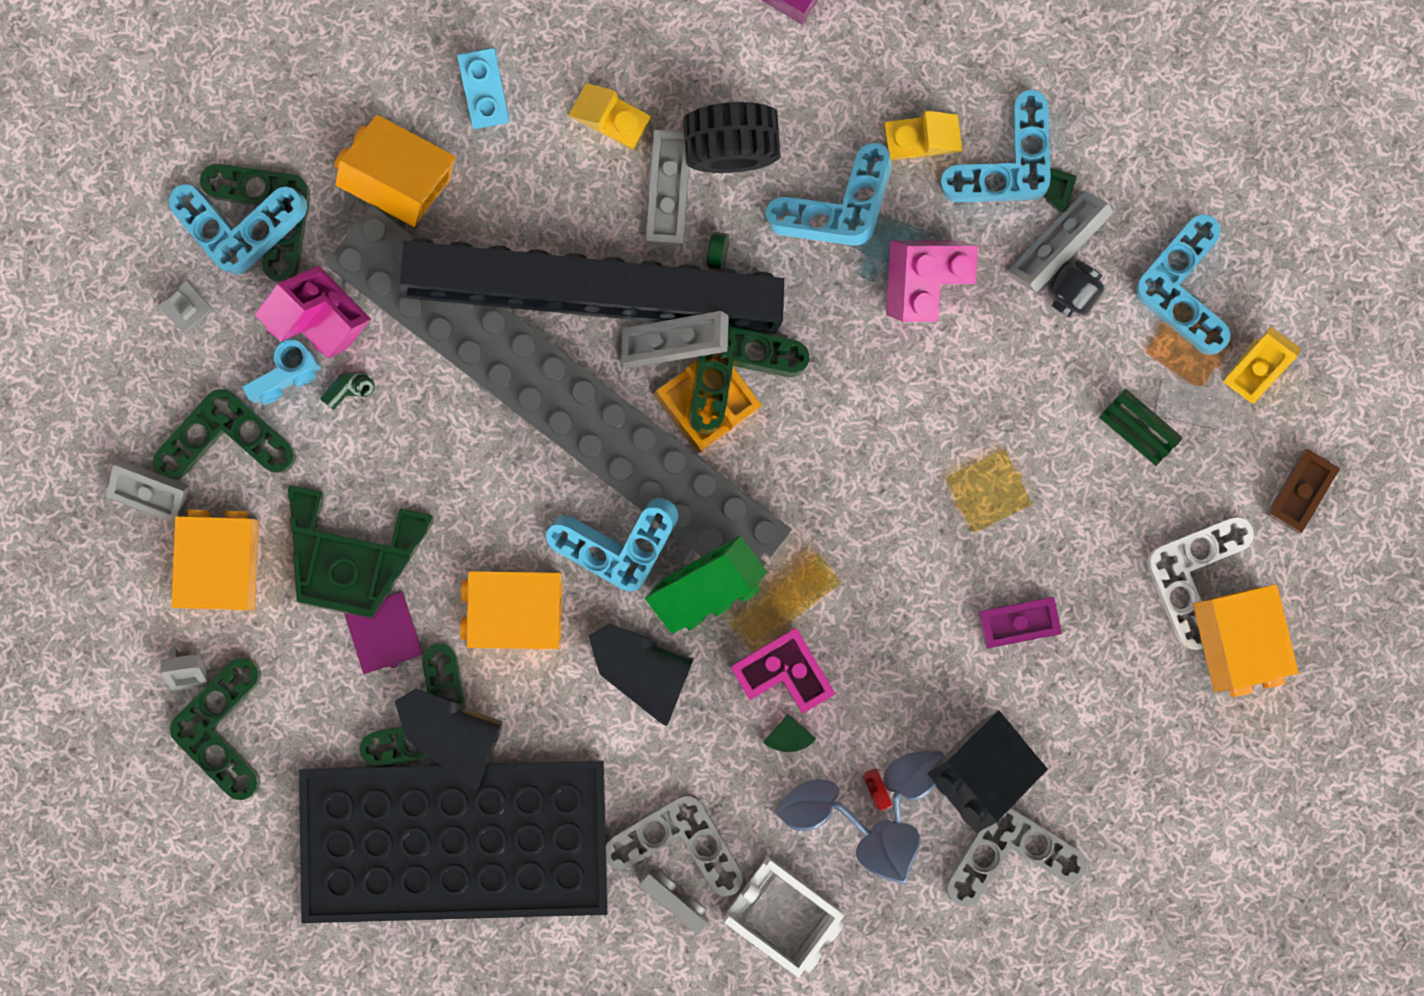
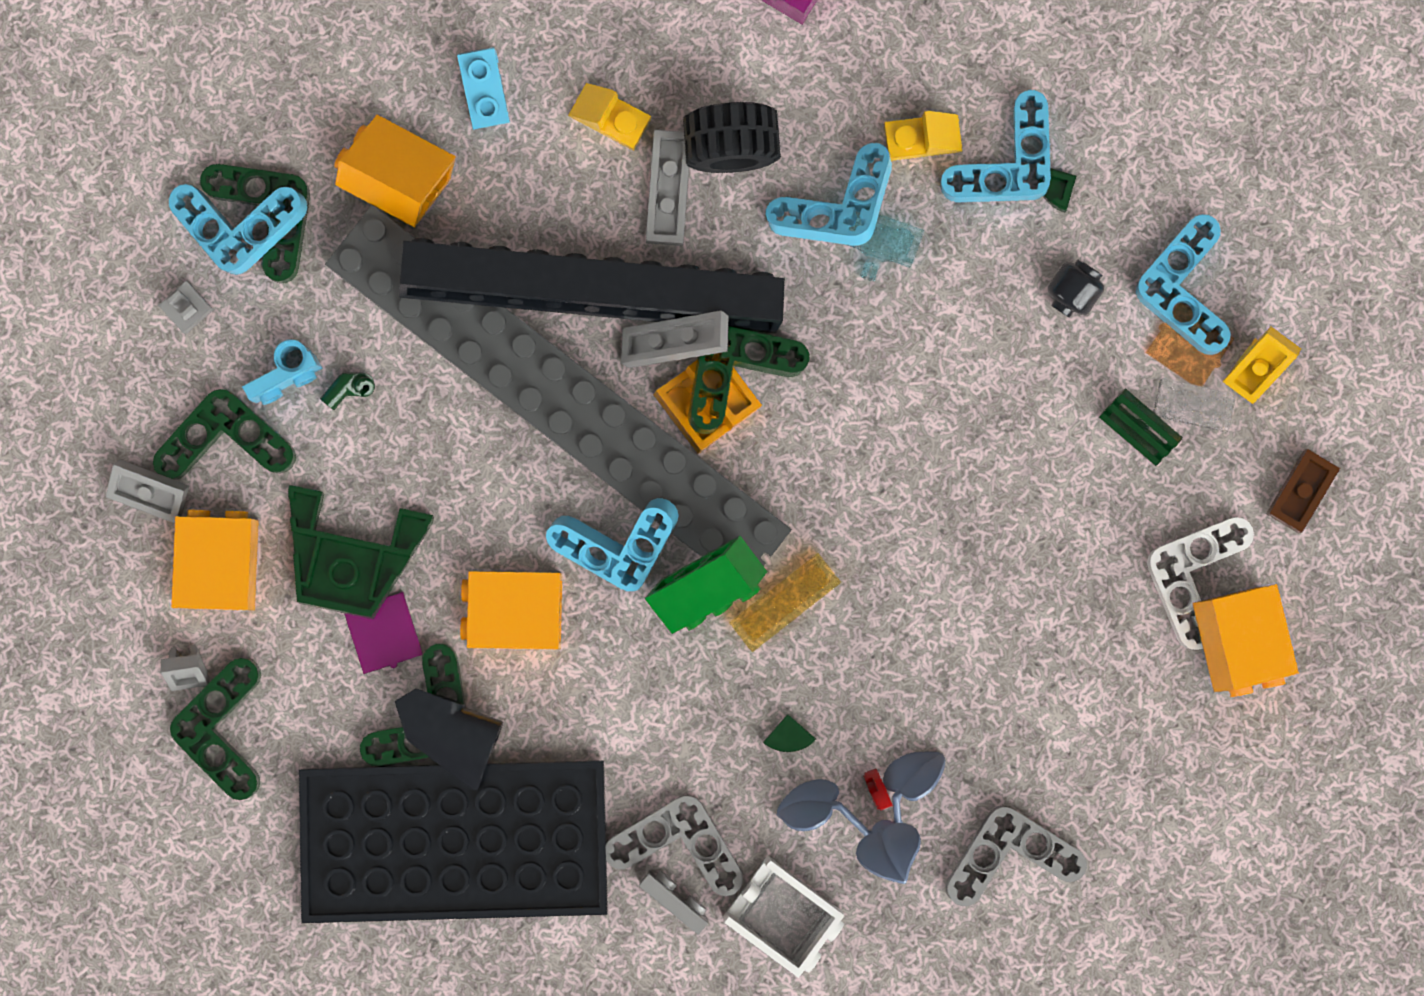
(316, 308): dark pink brick -> none
(641, 669): black panel -> none
(717, 250): dark green tile -> none
(786, 661): dark pink brick -> none
(919, 270): brick -> none
(987, 772): black brick -> none
(988, 491): clear yellow piece -> none
(1019, 622): magenta plate -> none
(1060, 241): light grey plate -> none

